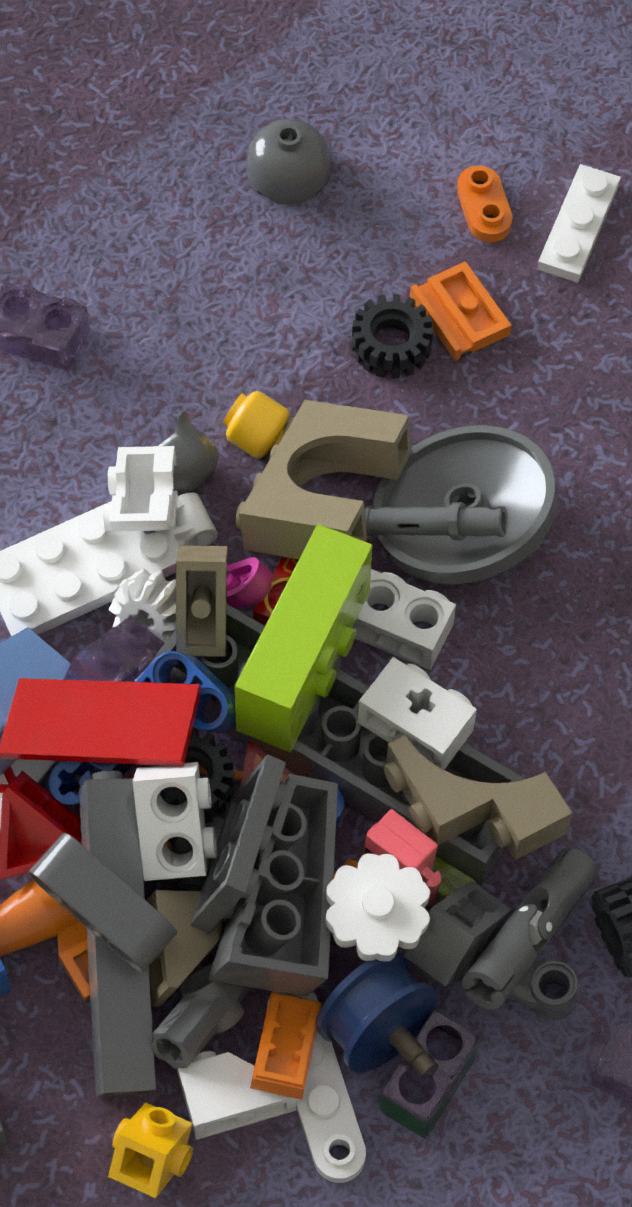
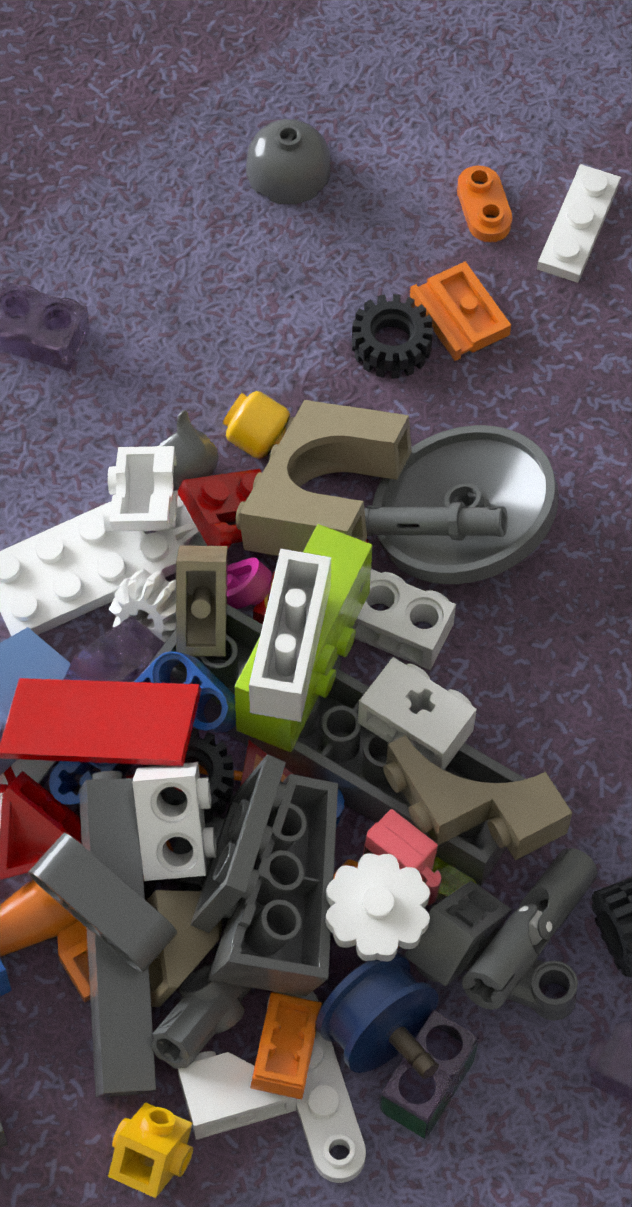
(214, 503): none -> red plate
(290, 635): none -> white brick

